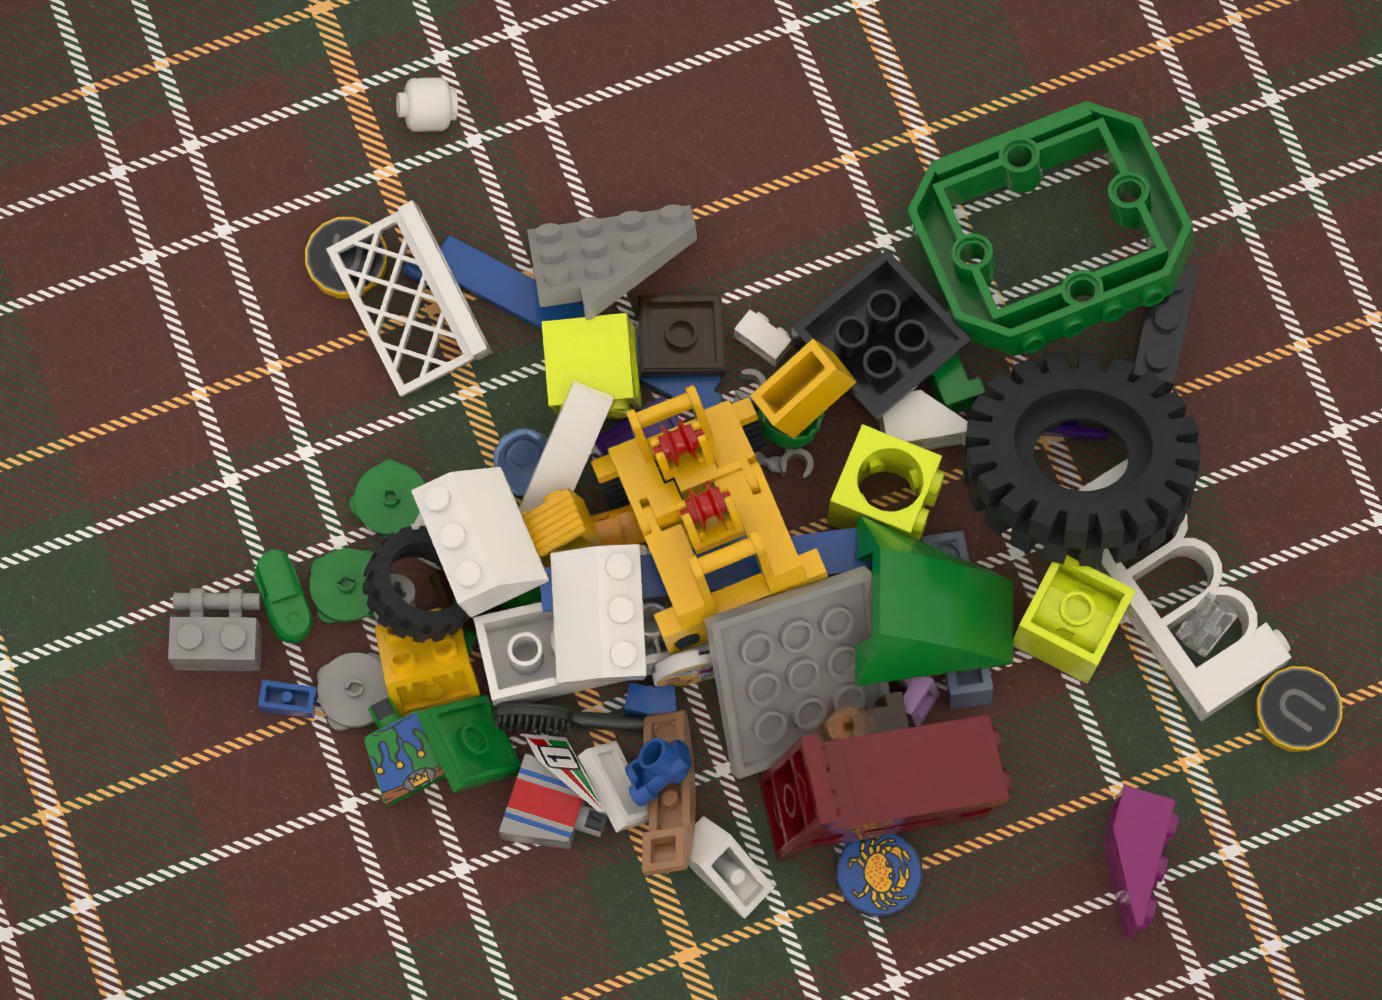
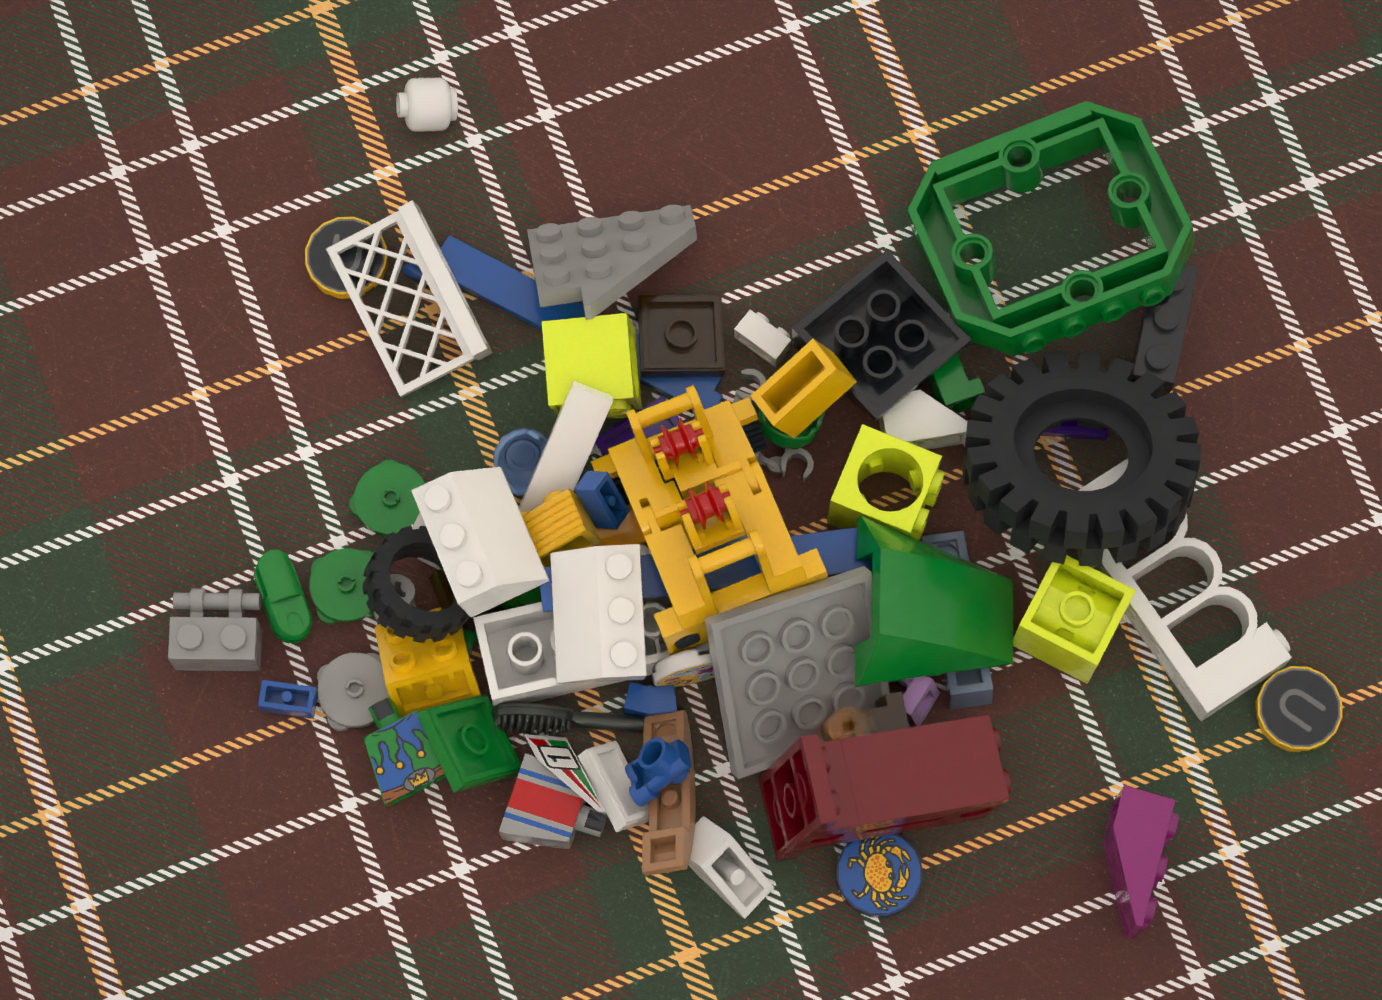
(602, 499): none -> blue piece
(1206, 624): clear piece -> none

